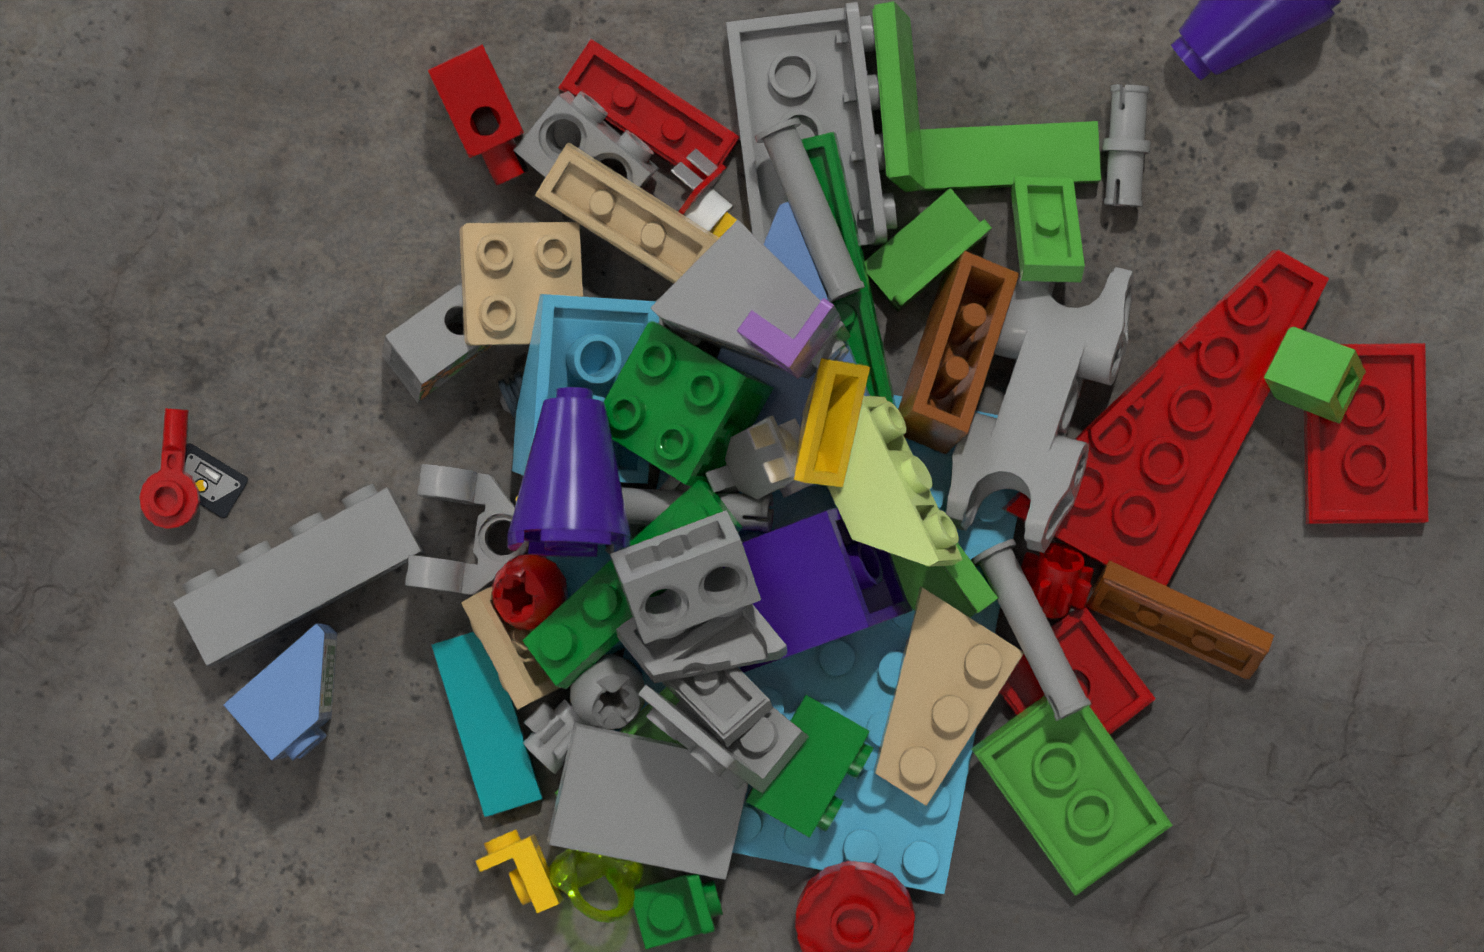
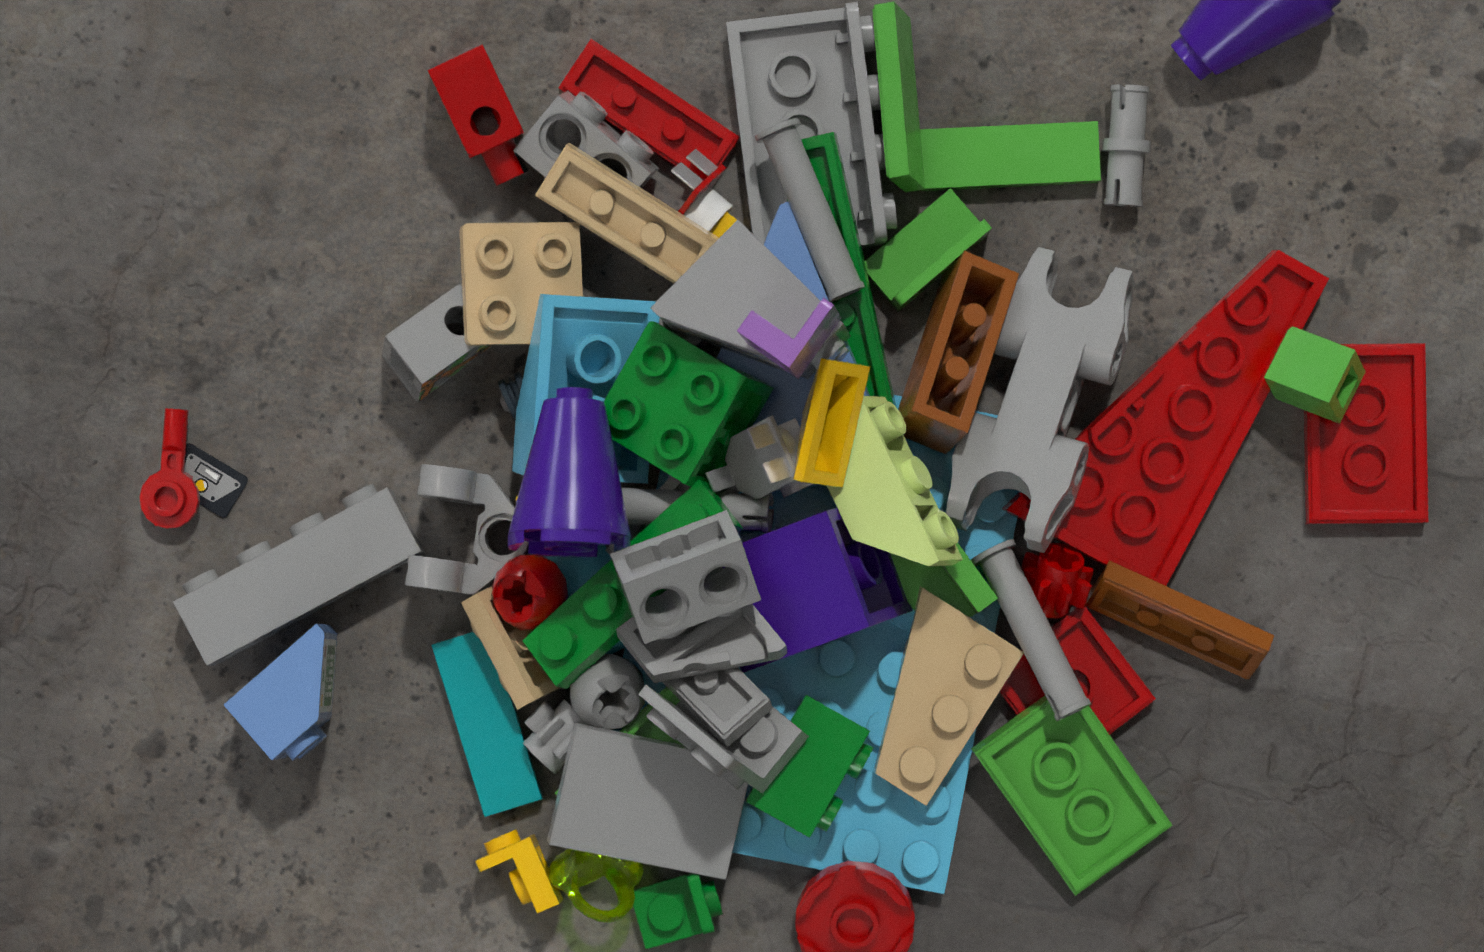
(1047, 229): bright green plate -> none

